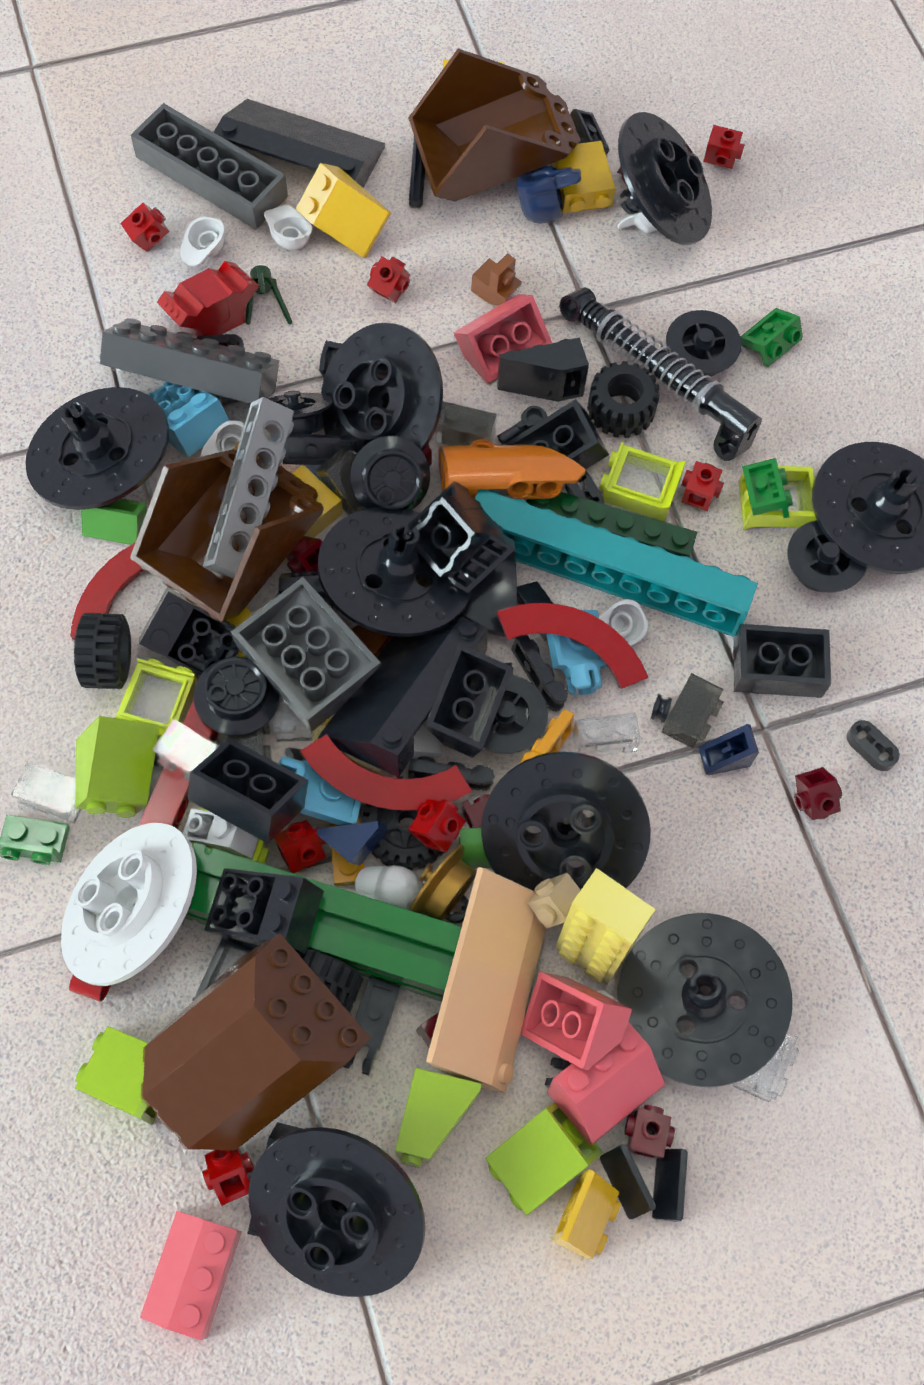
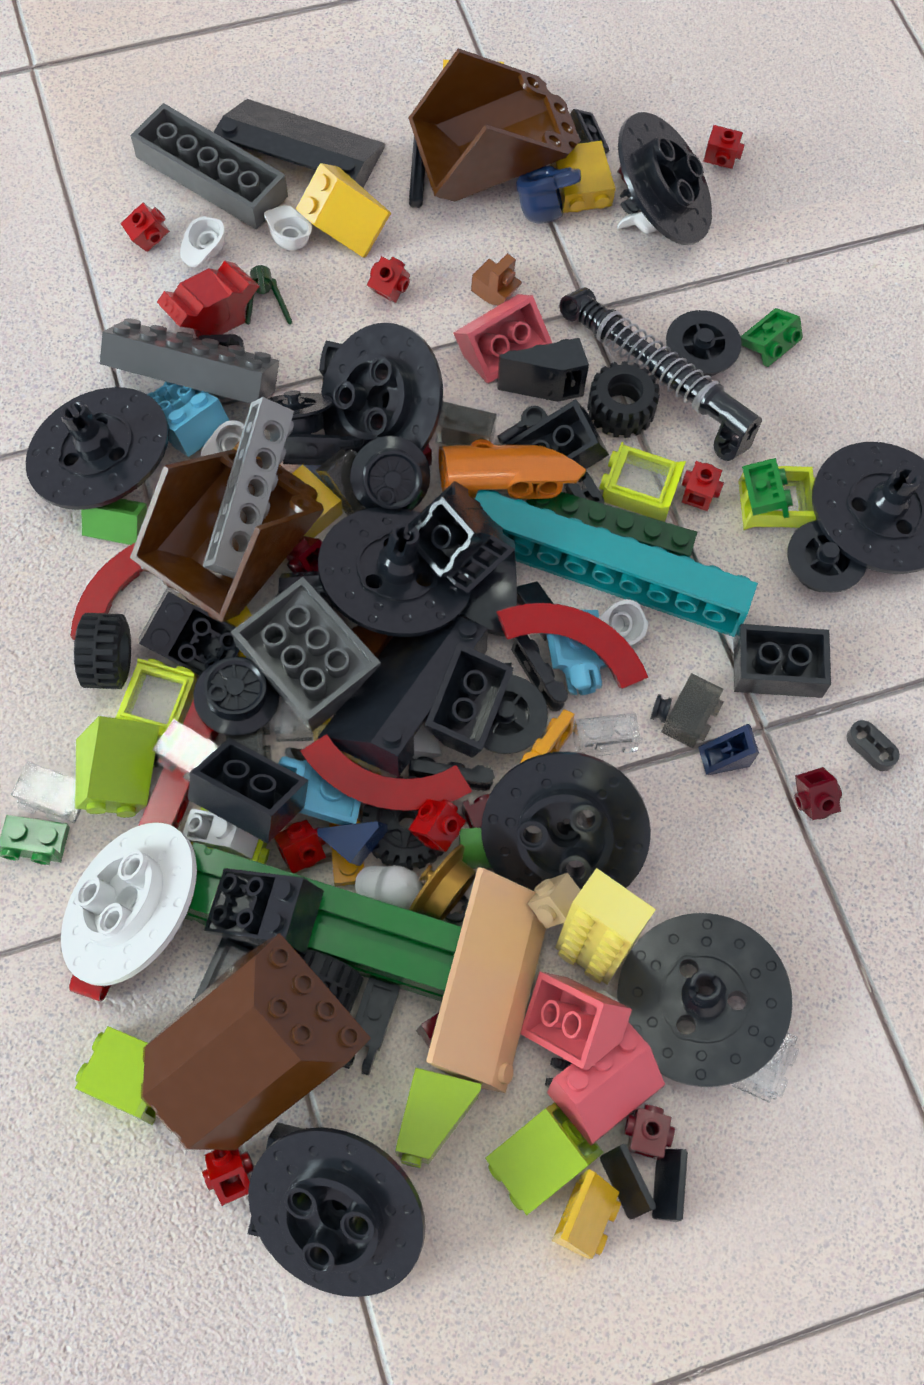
(190, 1276): coral slope -> none

